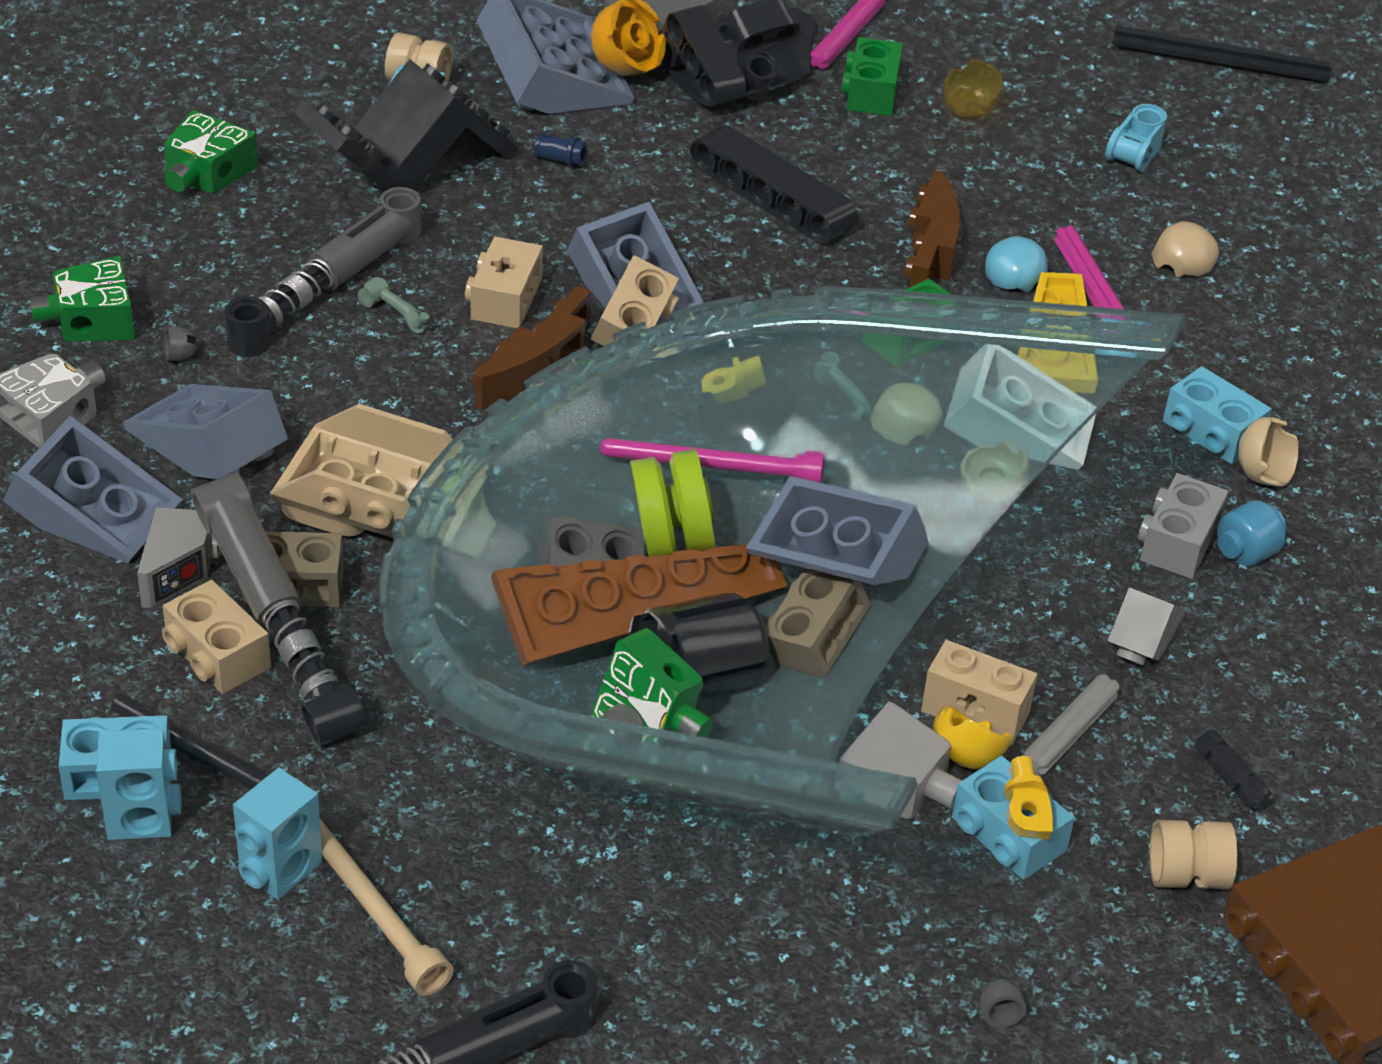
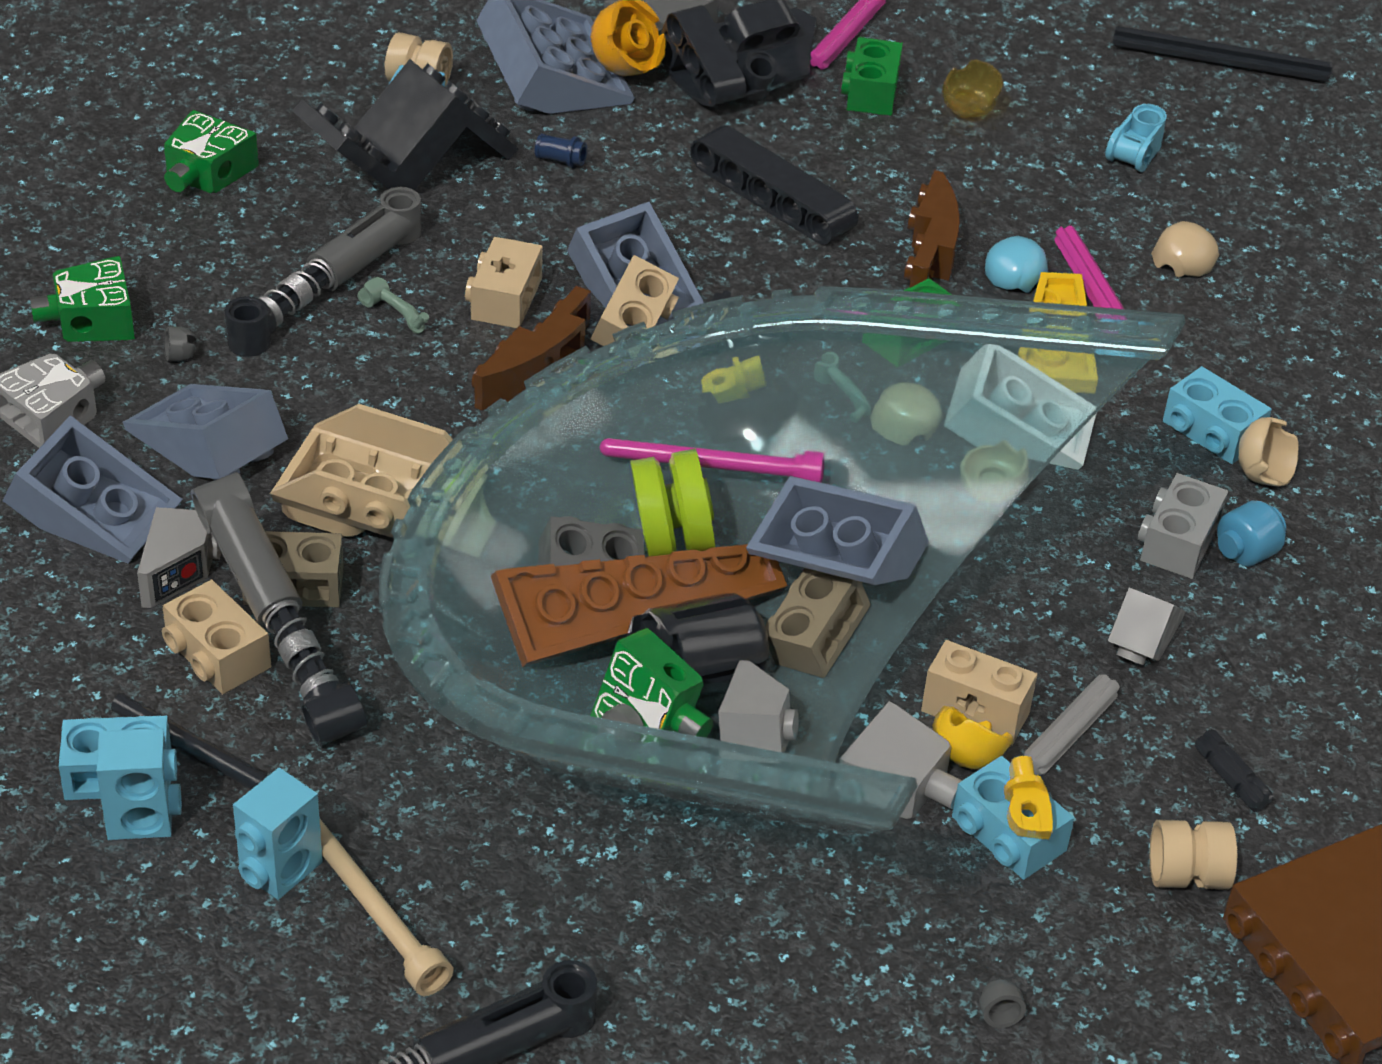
(757, 710): none -> light grey slope

